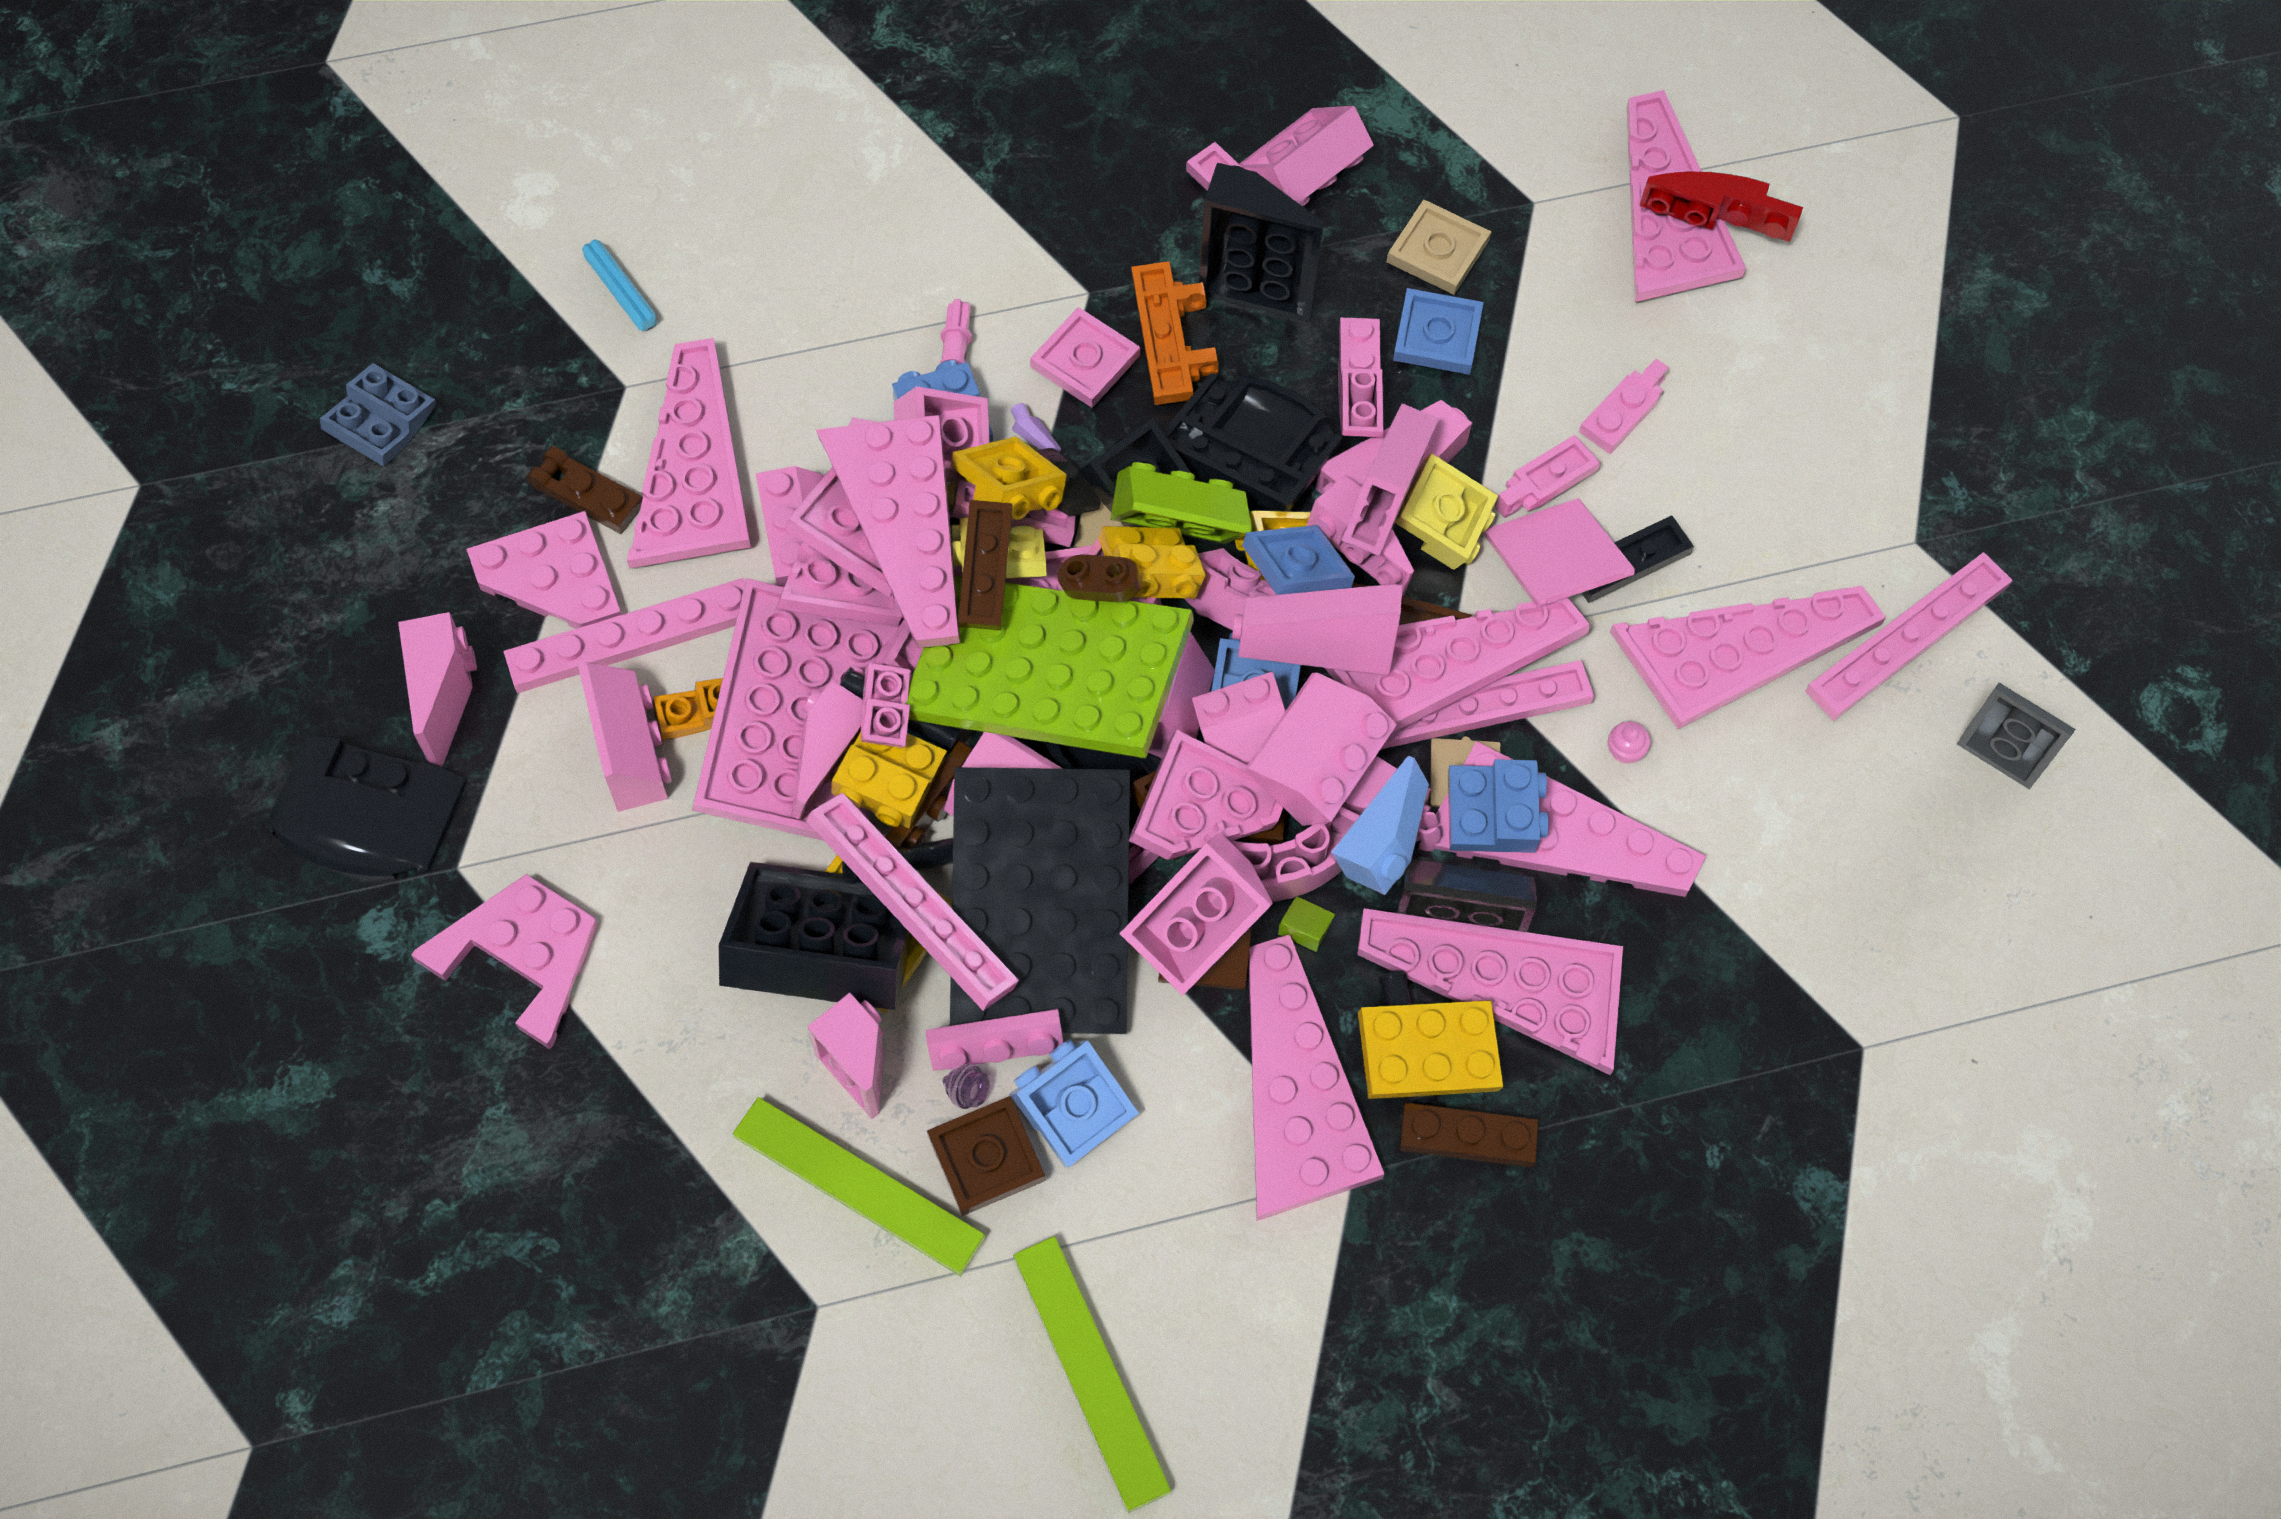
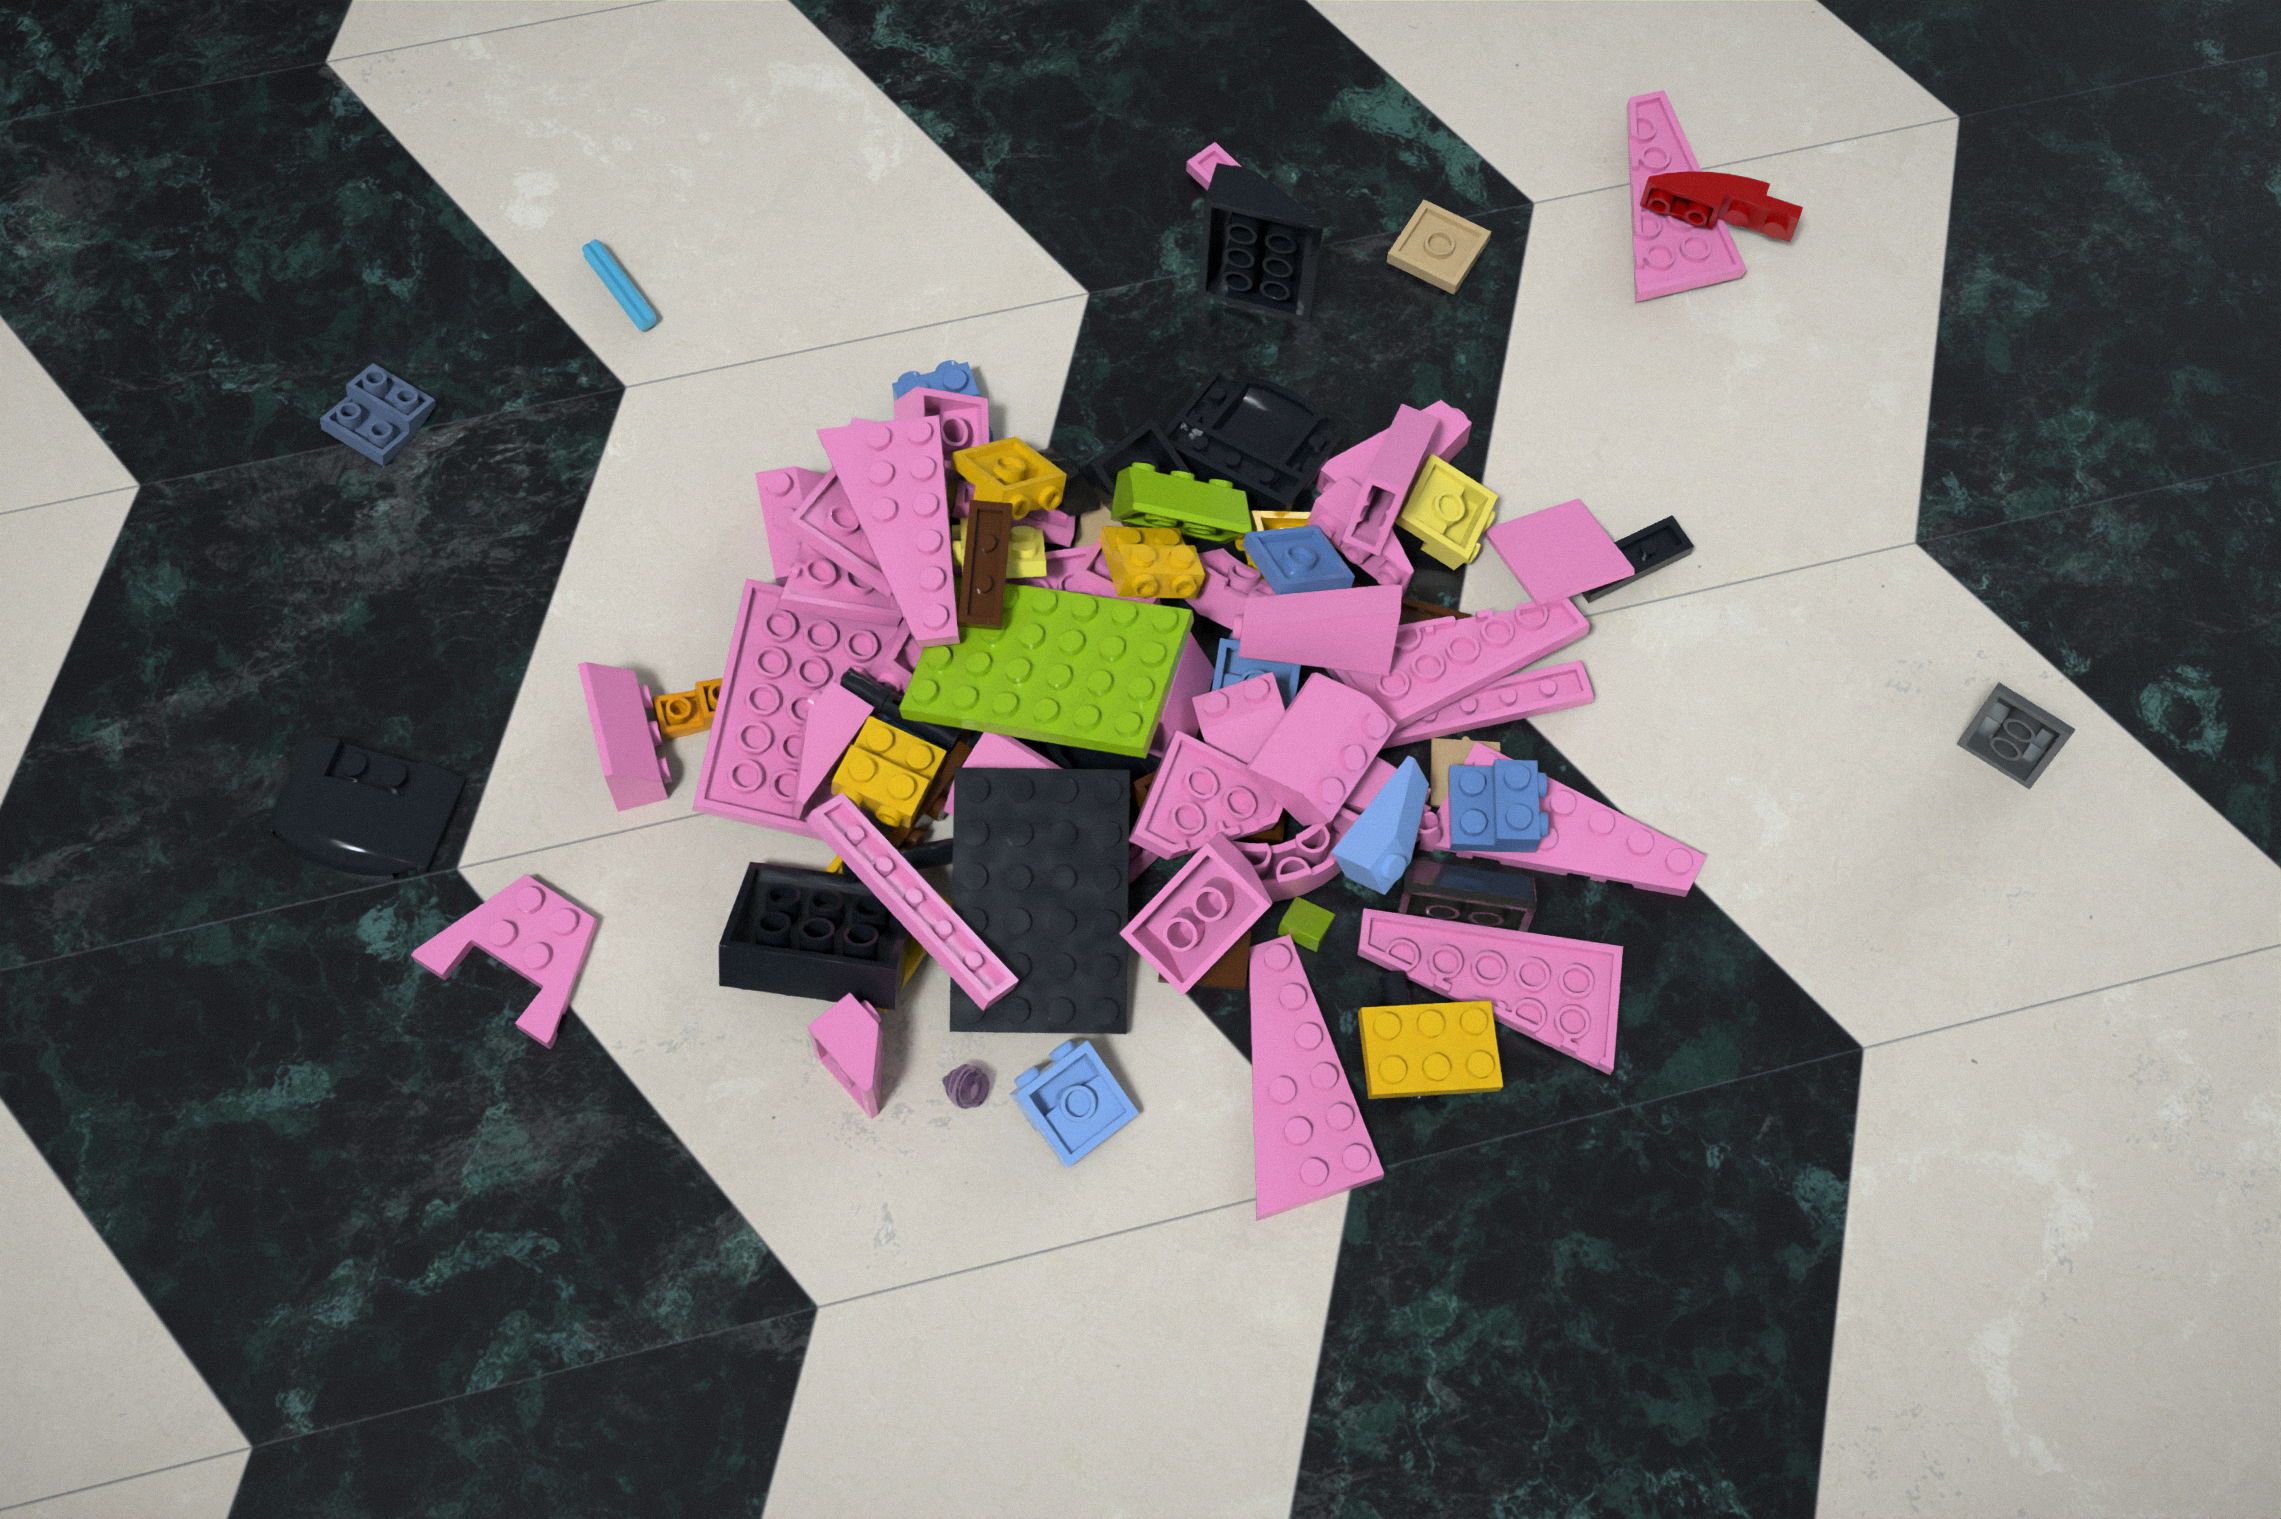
(437, 680): bright pink slope -> none
(549, 571): bright pink plate -> none
(585, 490): reddish brown plate -> none
(625, 636): bright pink plate -> none
(692, 477): bright pink wing -> none
(859, 1186): lime tile -> none
(884, 706): bright pink slope -> none
(956, 332): bright pink axle -> none
(986, 1155): reddish brown plate -> none
(994, 1040): bright pink plate -> none
(1032, 428): lavender bar -> none
(1085, 357): bright pink plate -> none
(1092, 1375): lime tile -> none
(1096, 578): reddish brown plate -> none
(1160, 306): orange hinge -> none
(1312, 151): bright pink slope -> none
(1360, 378): bright pink slope -> none
(1438, 331): medium blue plate -> none
(1468, 1135): reddish brown plate -> none
(1547, 477): bright pink hinge -> none
(1625, 407): bright pink hinge -> none
(1629, 742): bright pink plate -> none
(1732, 650): bright pink wing -> none
(1908, 636): bright pink plate -> none

